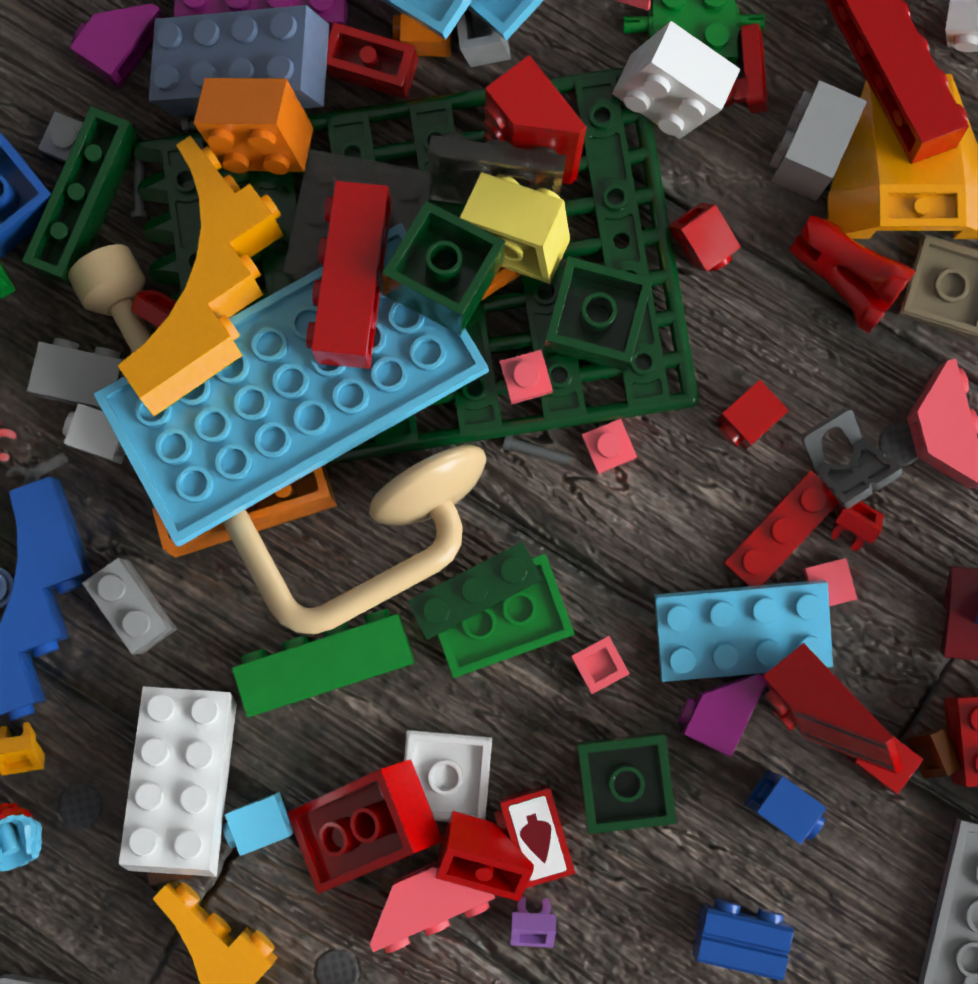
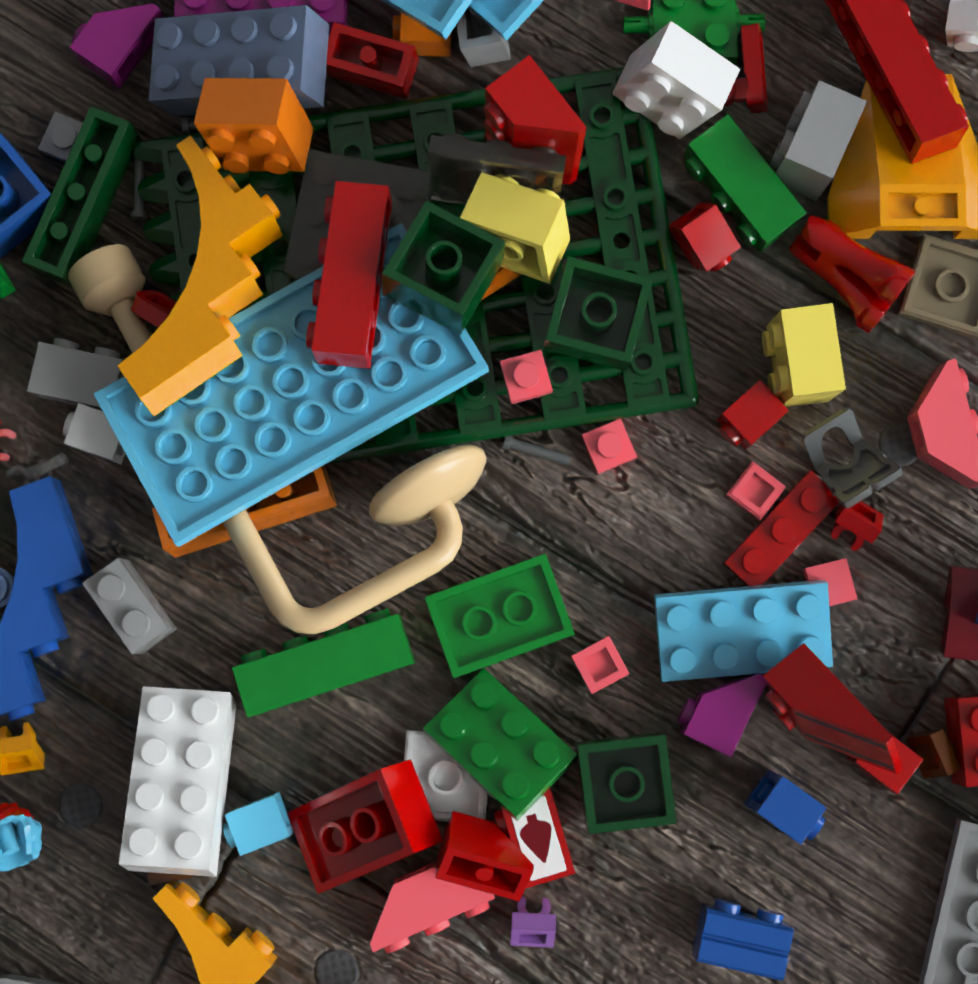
(474, 590): dark green plate -> none
(500, 744): none -> green plate
(743, 184): none -> green brick
(755, 491): none -> coral tile
(804, 355): none -> light yellow brick

